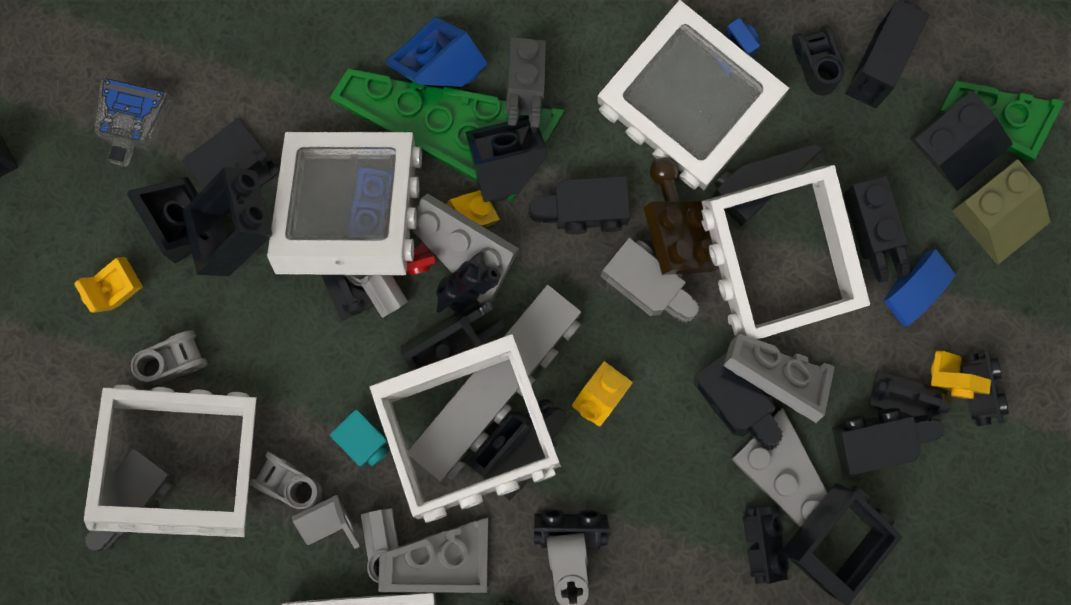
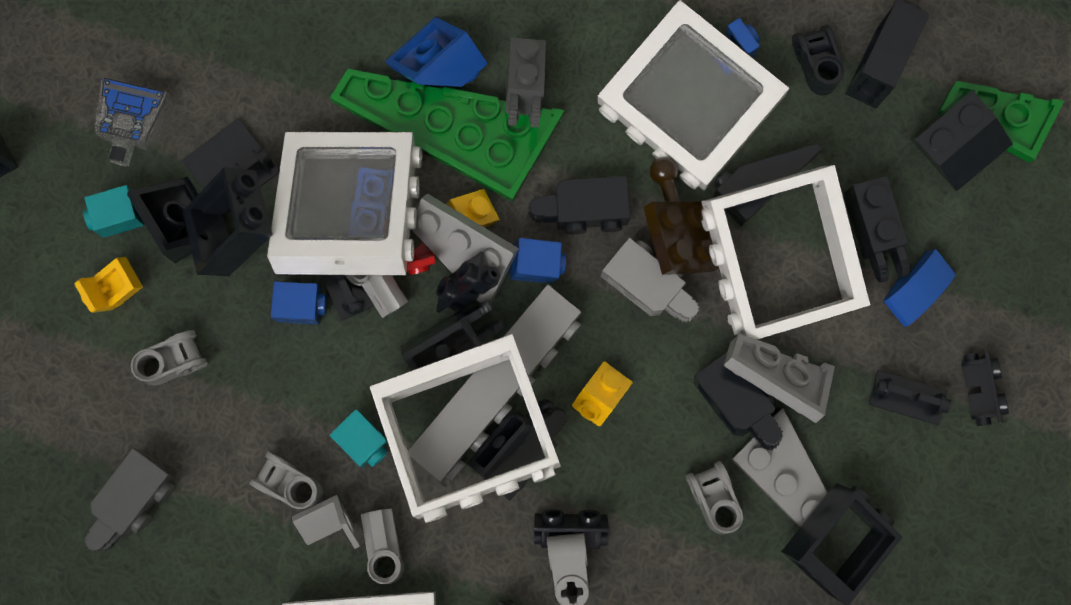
(111, 212): none -> teal brick
(169, 520): white window -> none
(298, 303): none -> blue brick
(439, 563): light grey wing -> none
(505, 157): black slope -> none
(537, 261): none -> blue brick
(715, 496): none -> light grey piece
(766, 528): black hinge -> none
(883, 440): black hinge -> none
(947, 376): yellow bracket -> none
(1005, 211): olive slope -> none

